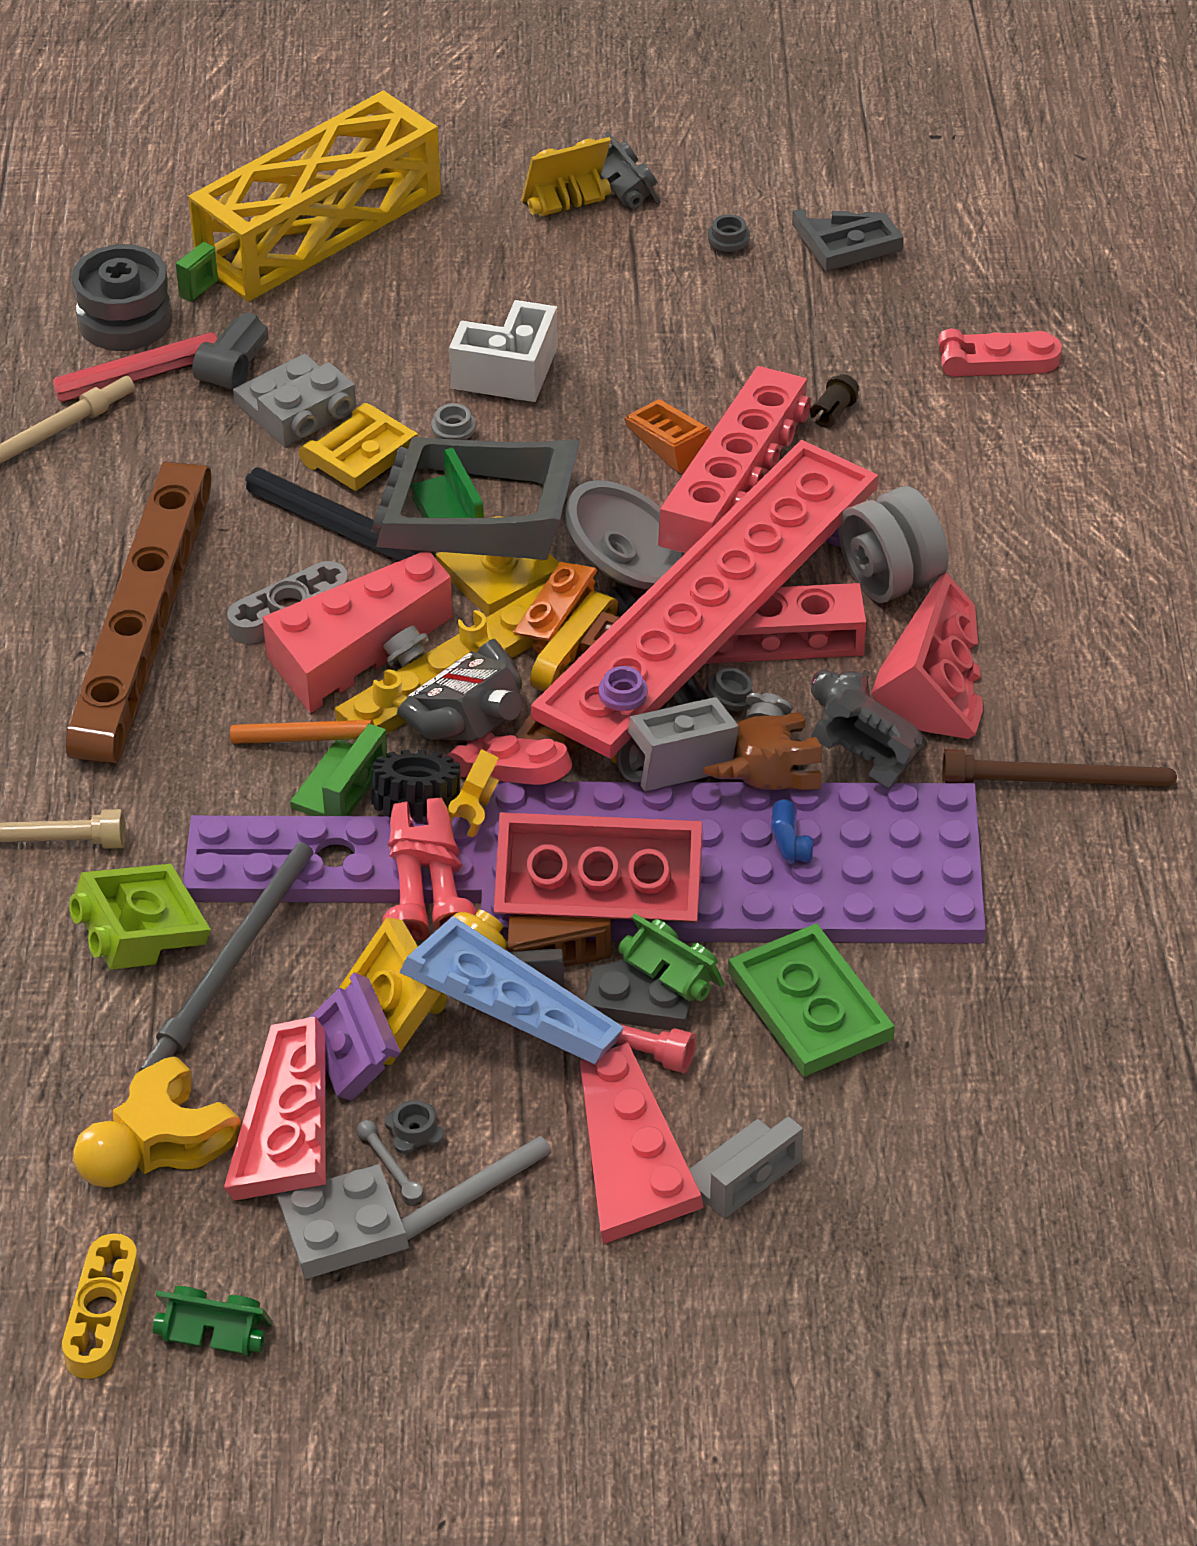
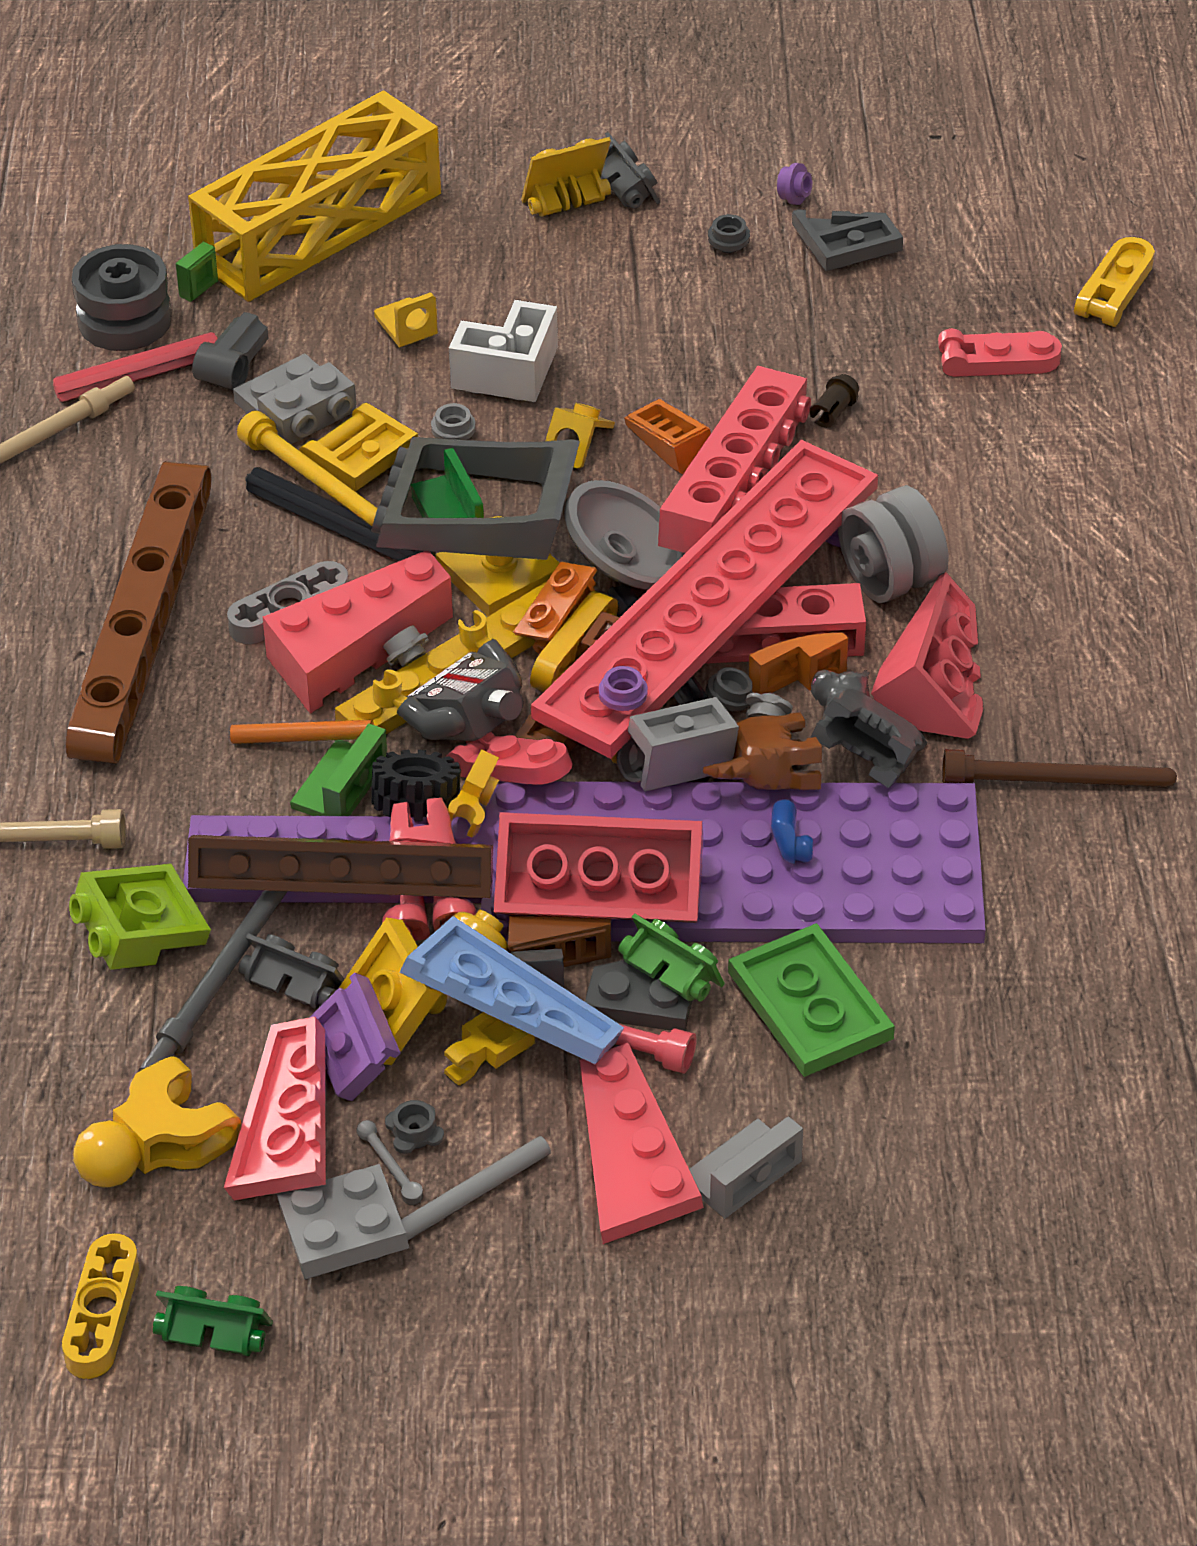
(260, 433): none -> yellow piece
(276, 959): none -> dark grey hinge
(340, 866): none -> reddish brown plate
(407, 321): none -> yellow bracket
(484, 1040): none -> yellow plate
(583, 421): none -> yellow bracket
(794, 183): none -> medium lavender plate
(797, 660): none -> orange slope
(1116, 280): none -> yellow plate

